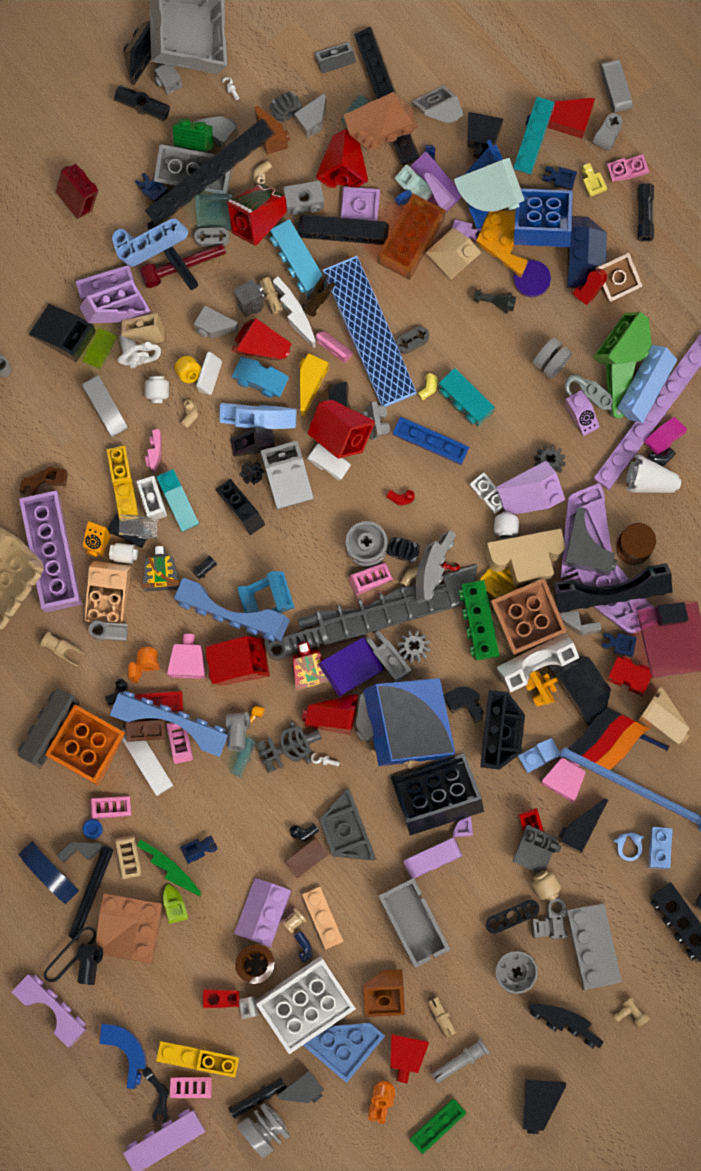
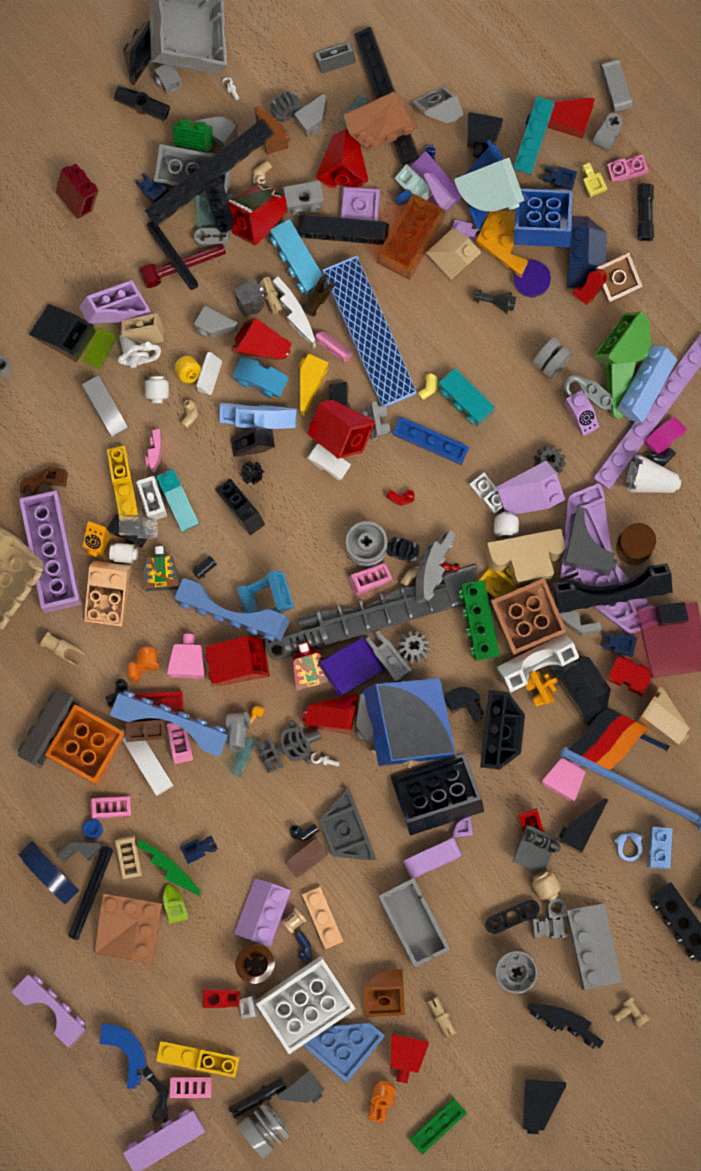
(60, 954): black piece -> none
(89, 957): black piece -> none
(103, 281): lavender plate -> none
(111, 631): light grey piece -> none
(138, 249): light blue beam -> none
(216, 194): none -> black beam
(287, 474): slope -> none
(410, 336): dark grey beam -> none
(468, 1056): light grey pin -> none
(539, 755): light blue slope -> none

